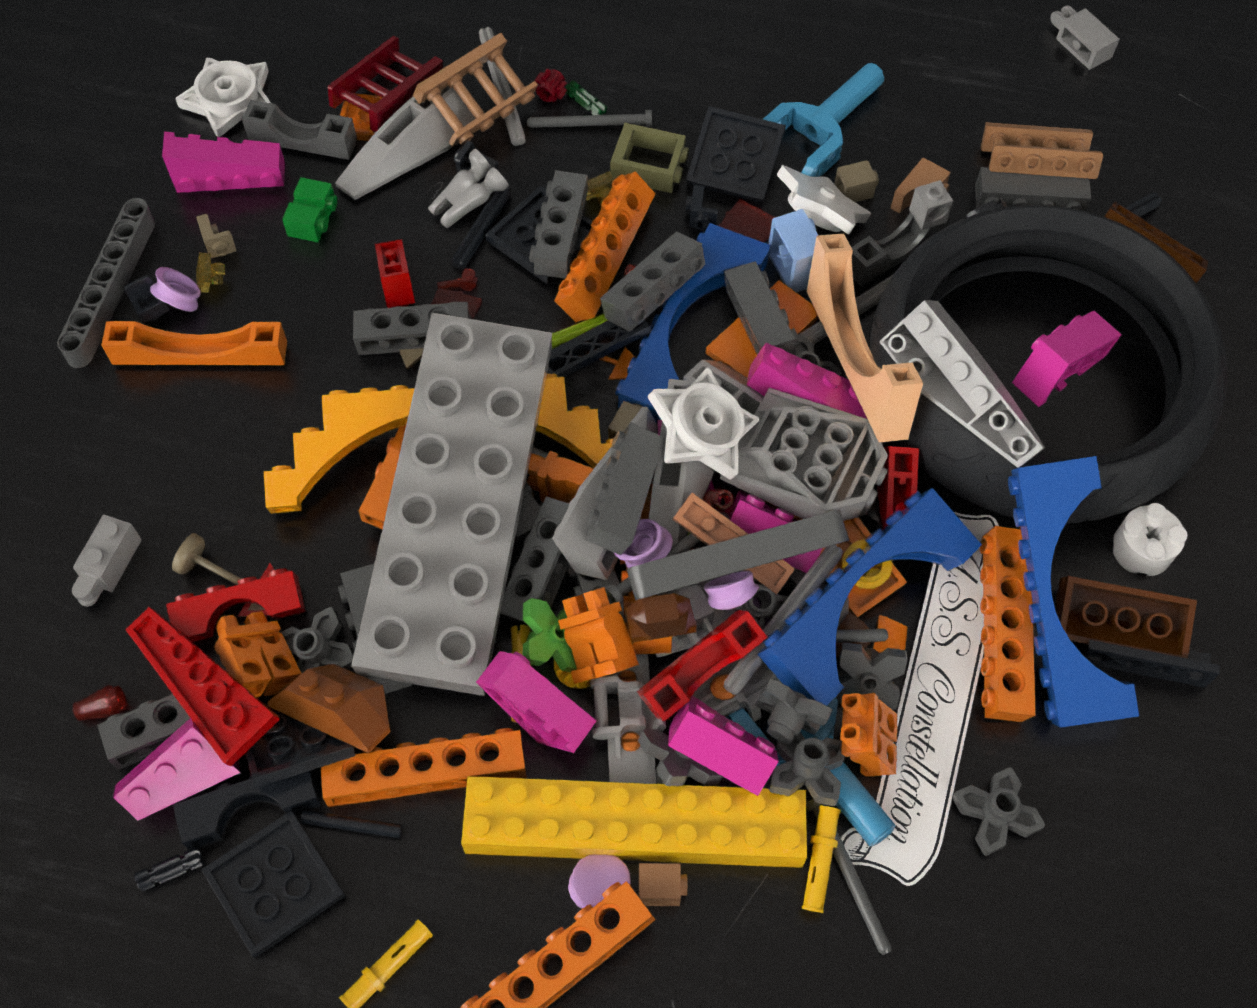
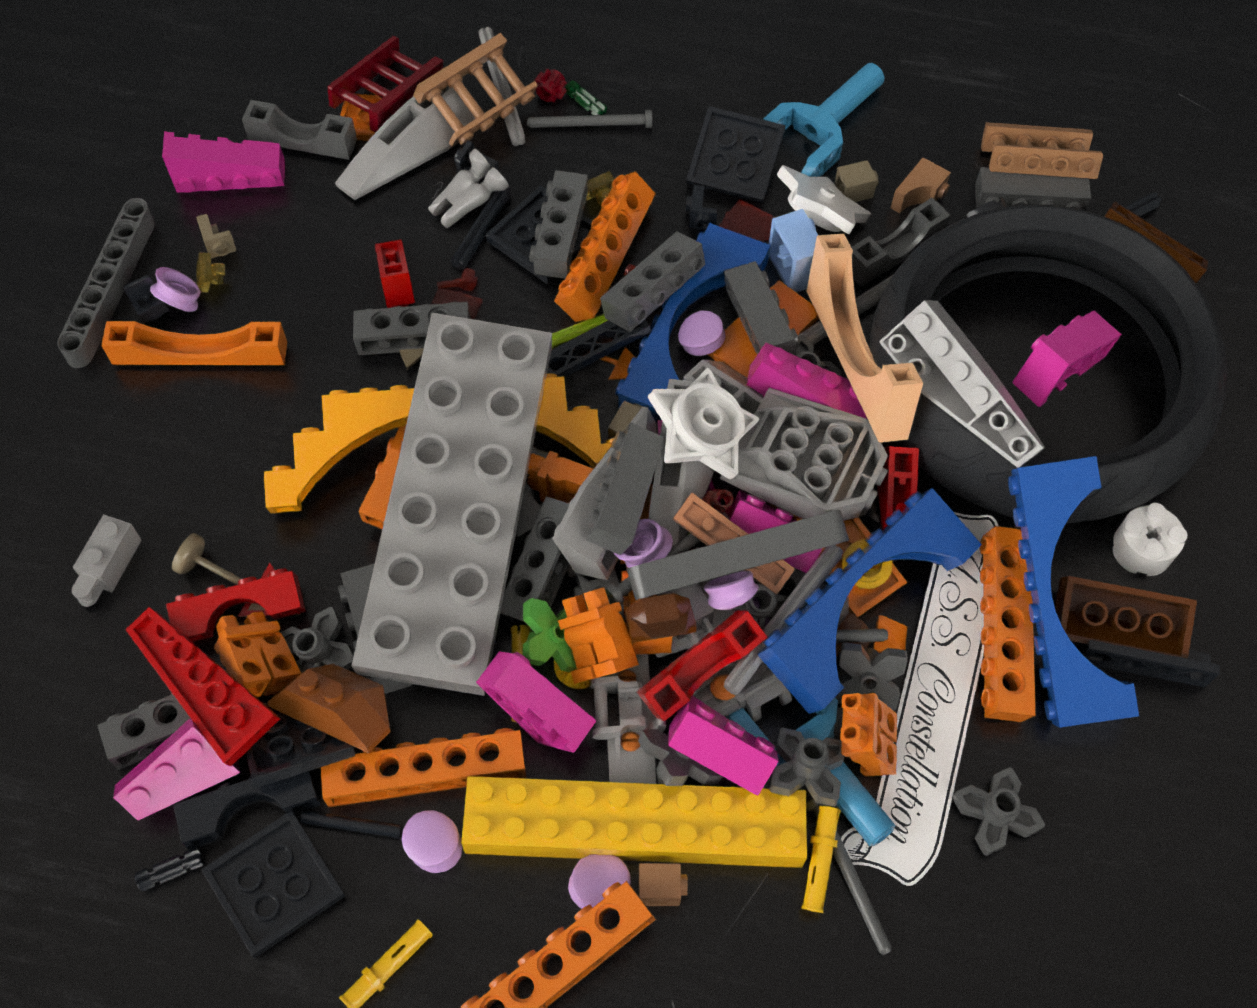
(101, 704): clear red cone -> none
(224, 92): white plate -> none
(310, 210): green brick -> none
(432, 841): none -> lavender piece
(653, 139): olive window -> none
(701, 333): none -> lavender piece
(790, 712): dark grey plant -> none
(931, 205): light grey brick -> none
(1084, 36): light grey brick -> none

